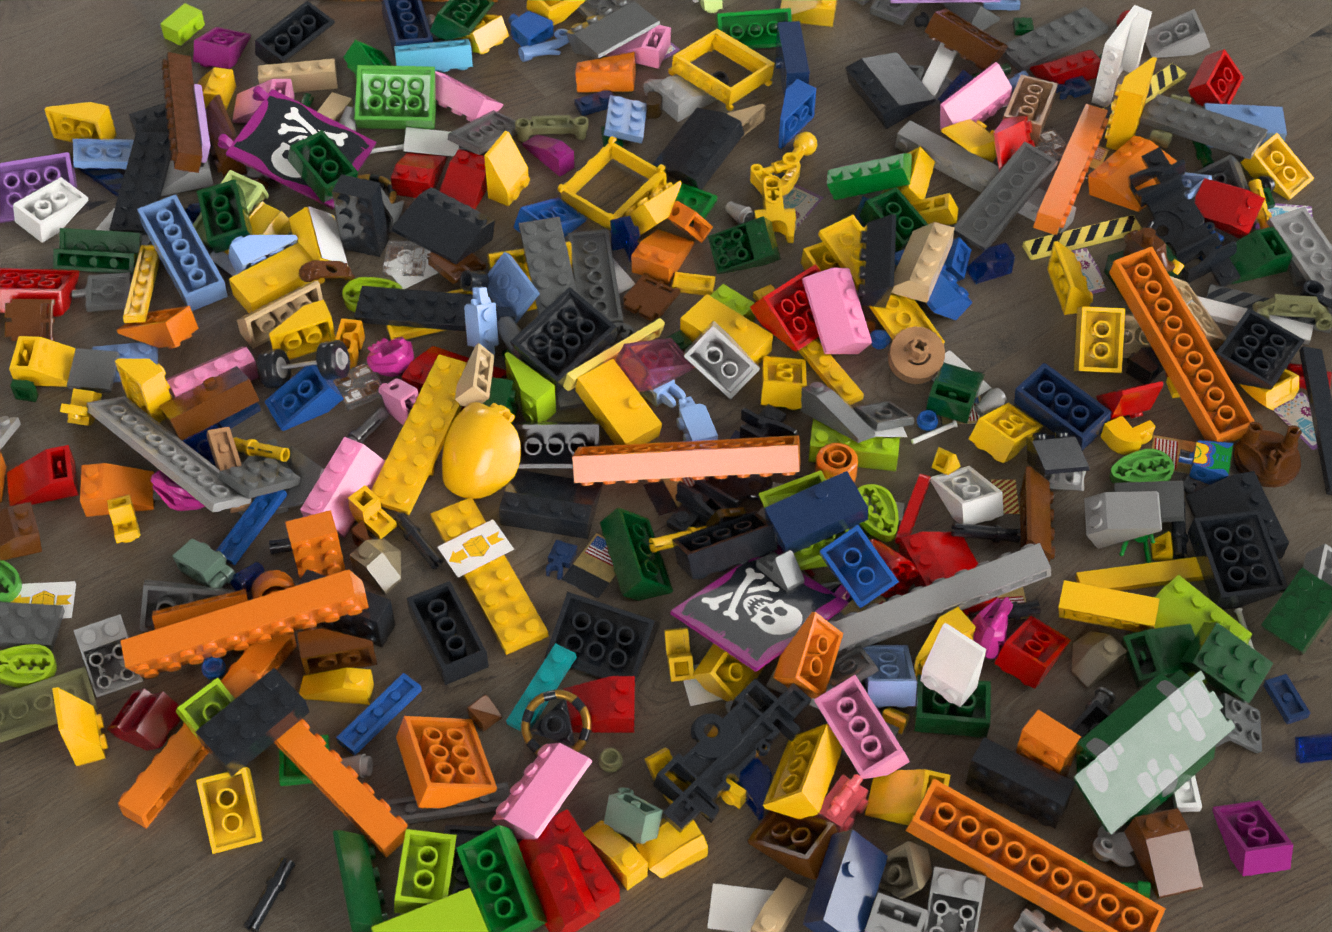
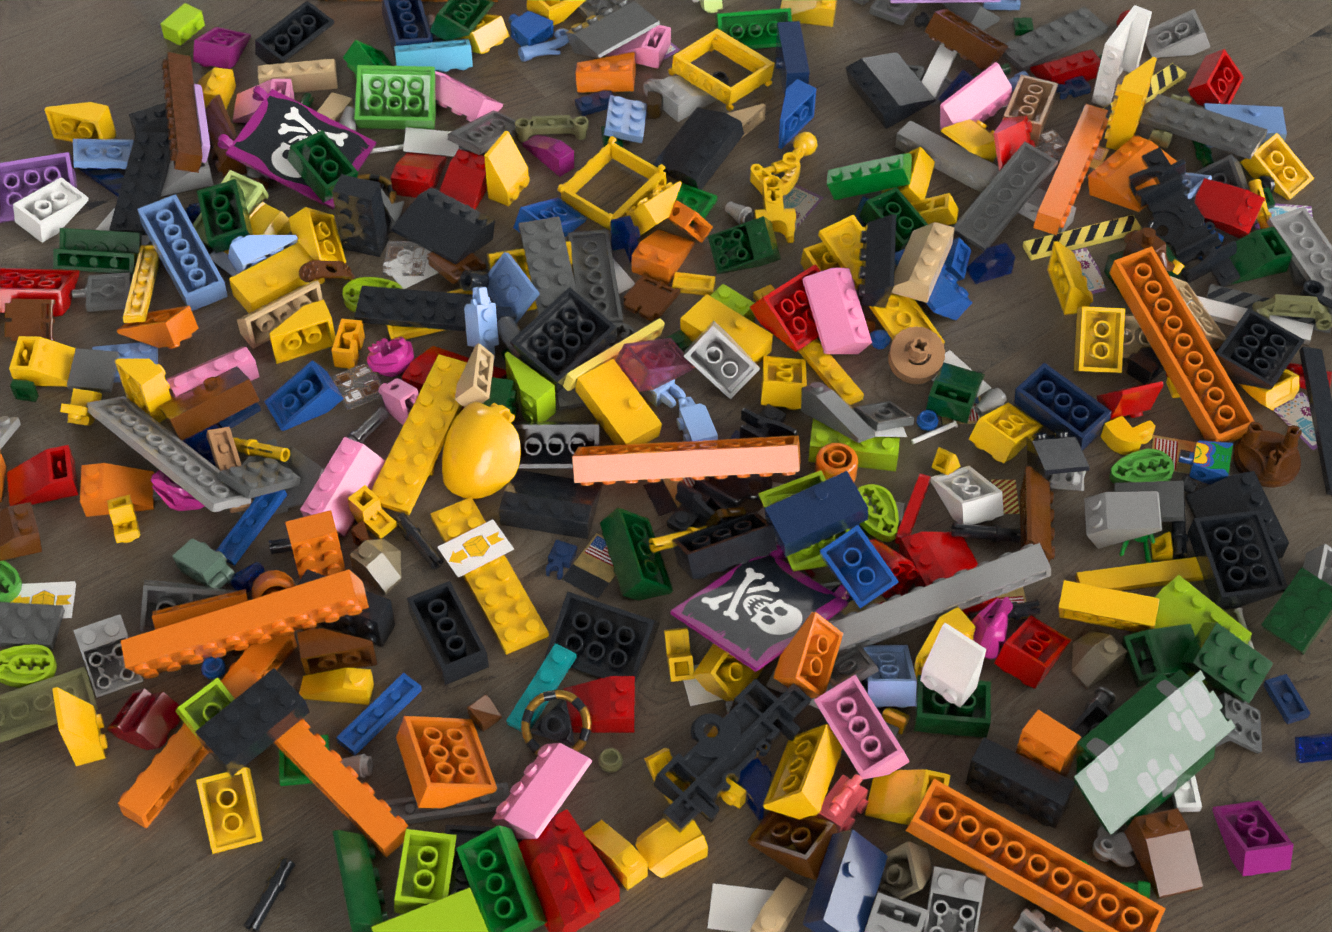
(327, 235): white sticker -> none
(331, 359): black axle -> none
(632, 816): sand green hinge -> none
(781, 569): dark grey slope -> none

